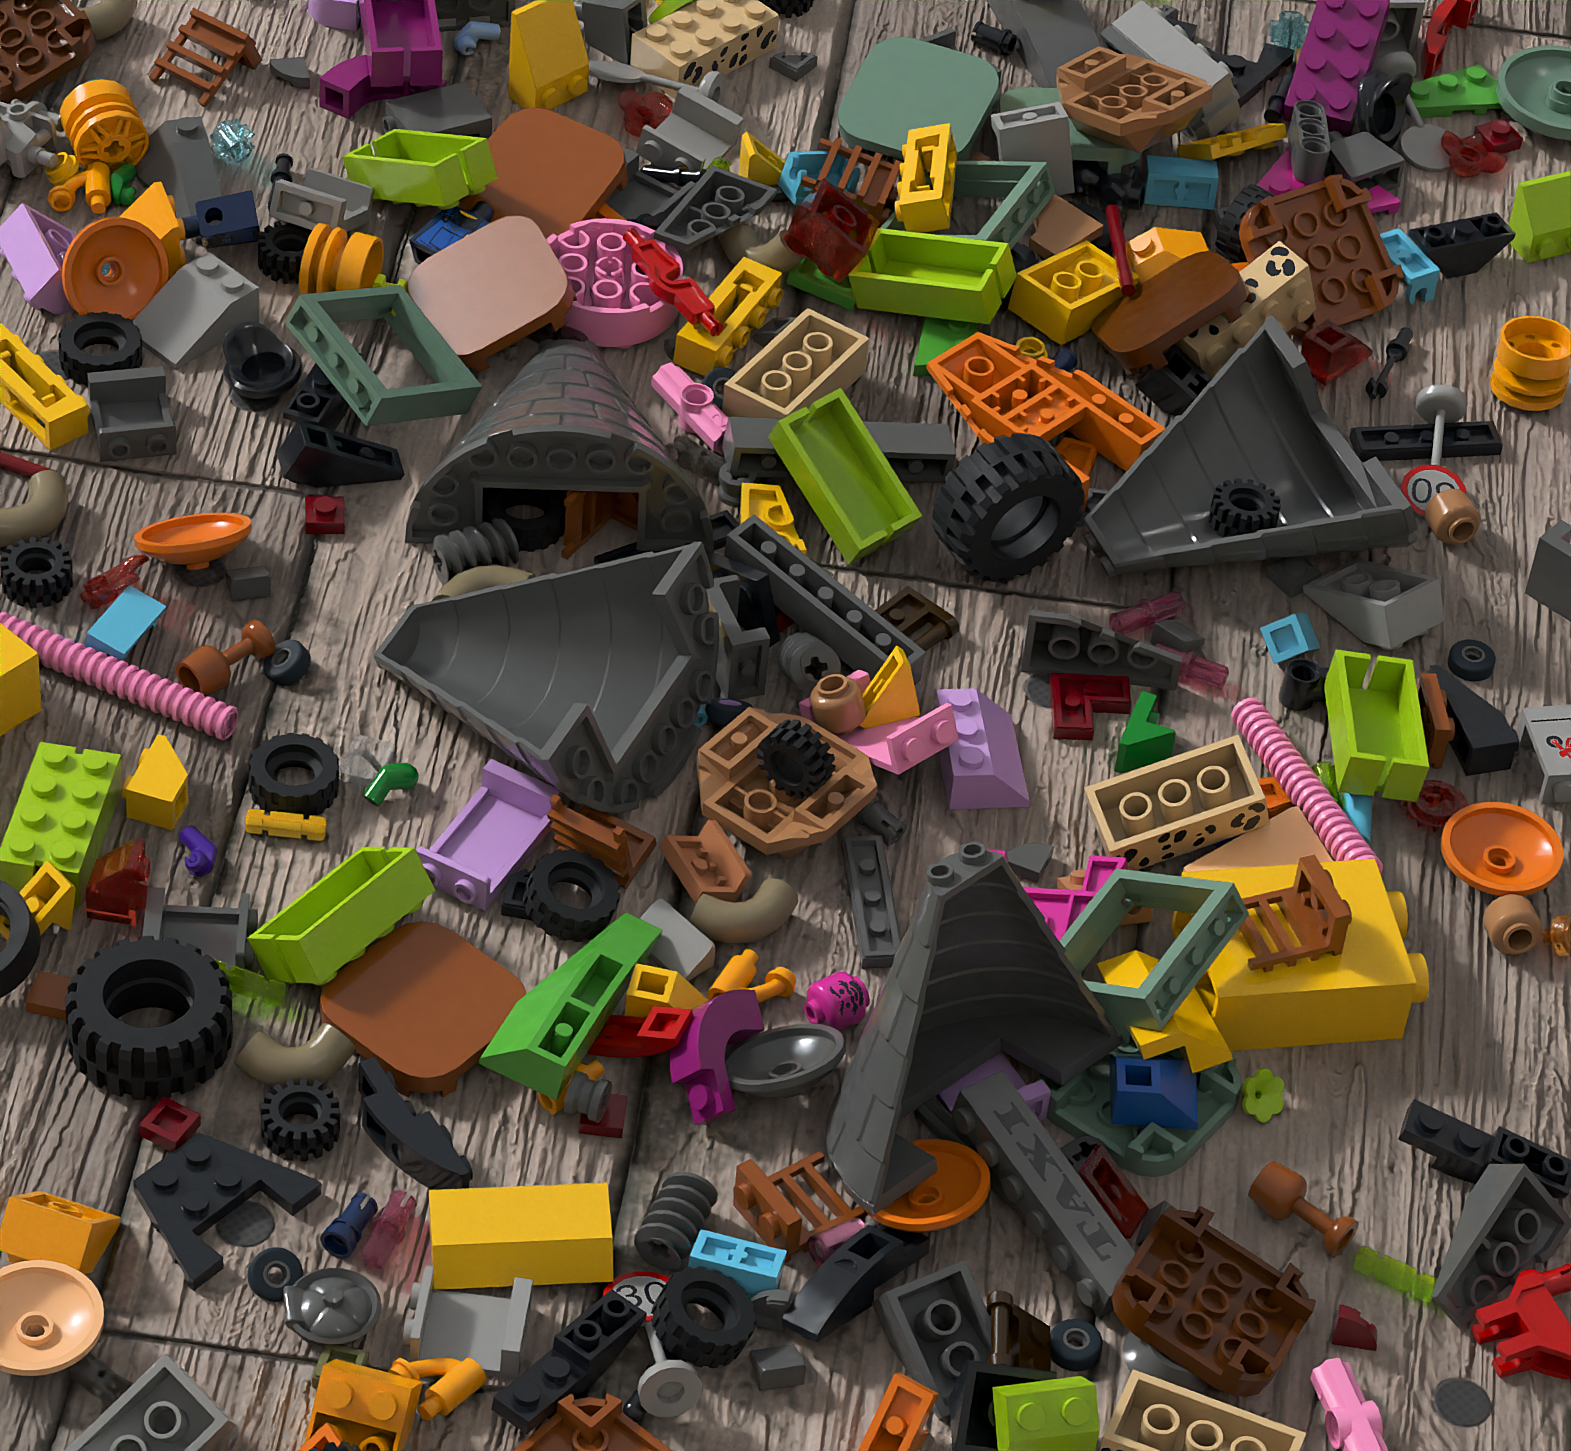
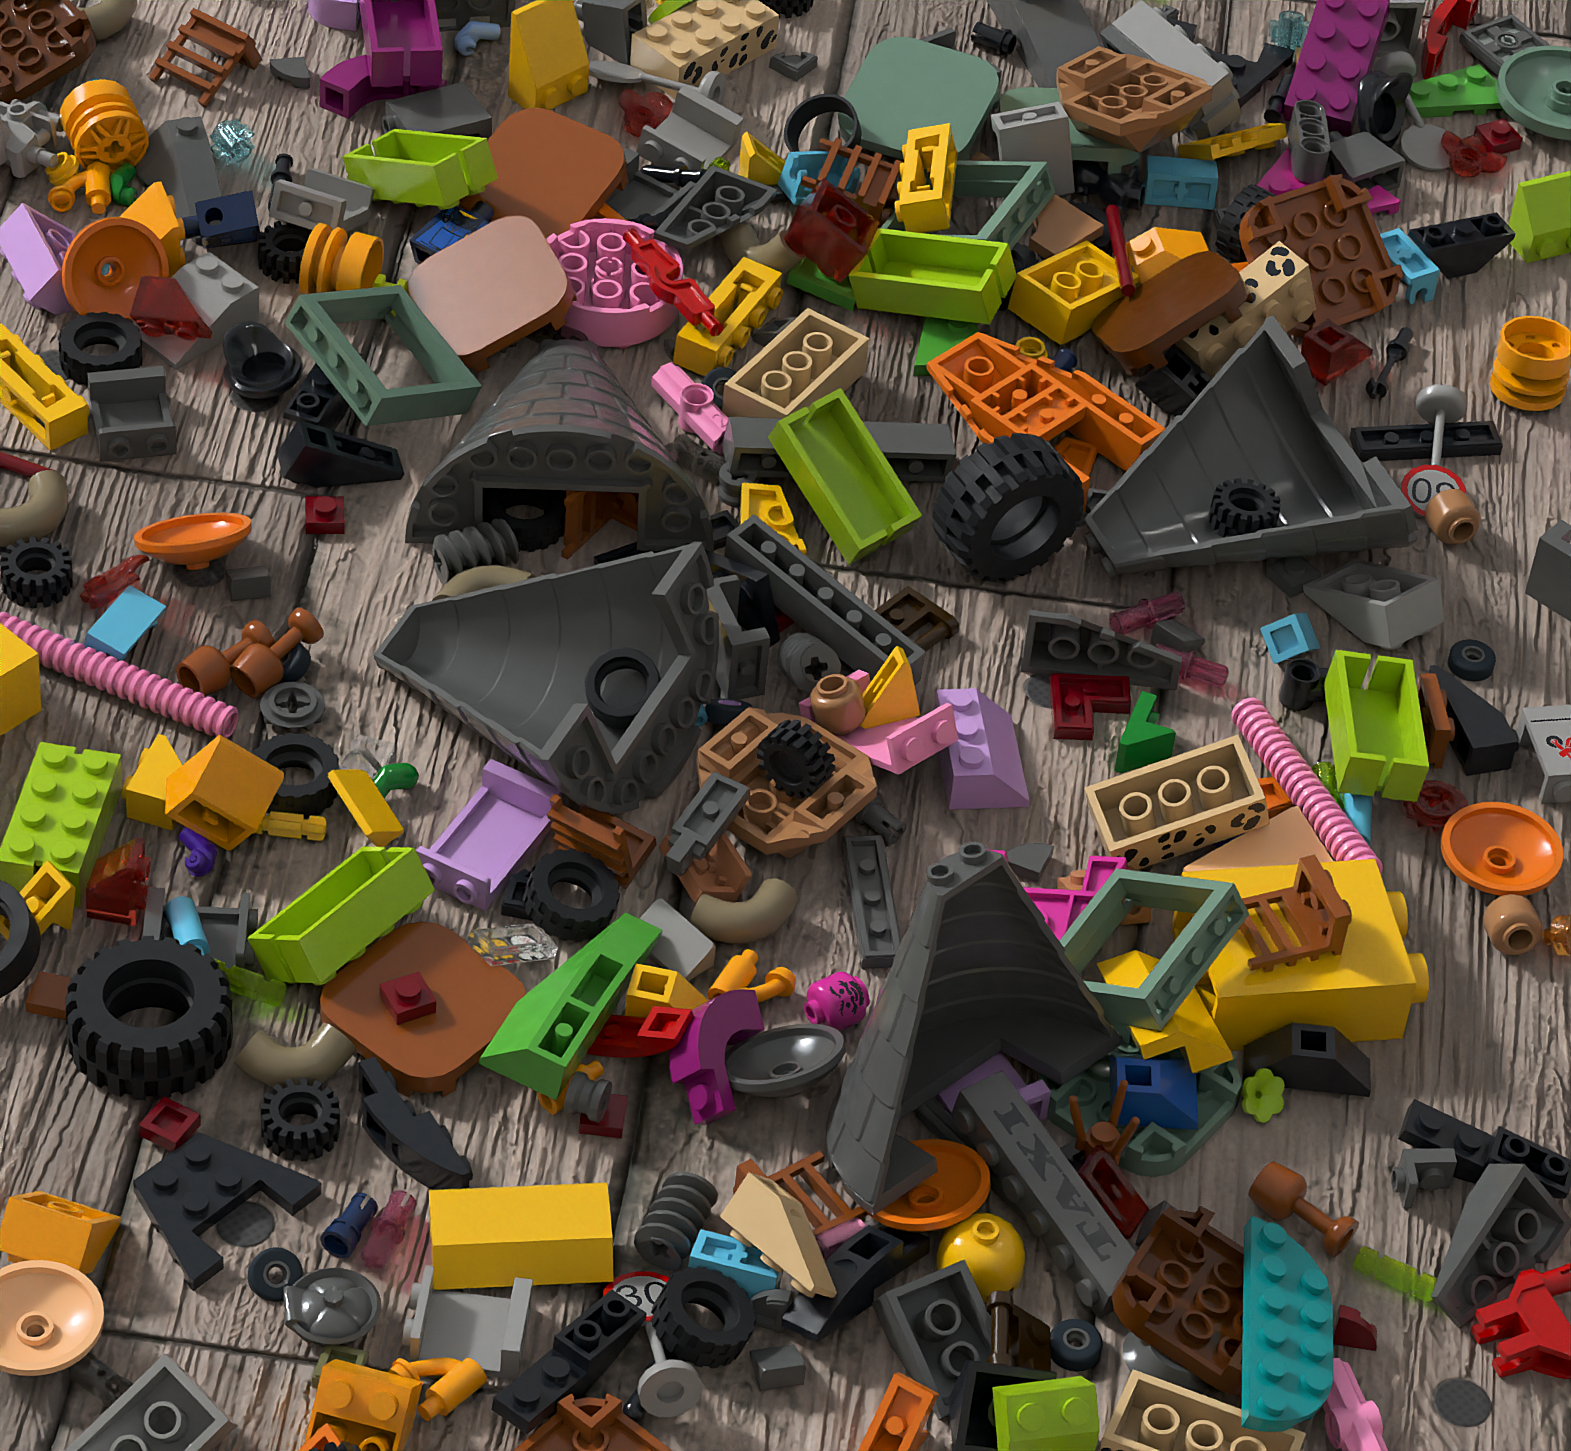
(167, 309): none -> clear red slope
(186, 923): none -> medium azure cylinder
(222, 792): none -> light orange slope
(260, 667): none -> dark orange piece
(306, 698): none -> dark grey gear
(366, 805): none -> yellow slope
(407, 998): none -> dark red plate
(512, 944): none -> clear tile
(607, 663): none -> black tyre
(704, 821): none -> dark grey hinge
(779, 1227): none -> tan slope
(813, 107): none -> black tyre
(989, 1249): none -> yellow cylinder
(1103, 1132): none -> dark orange plant
(1284, 1331): none -> teal plate
(1310, 1060): none -> black slope
(1422, 1170): none -> dark grey bracket
(1499, 40): none -> dark grey piece

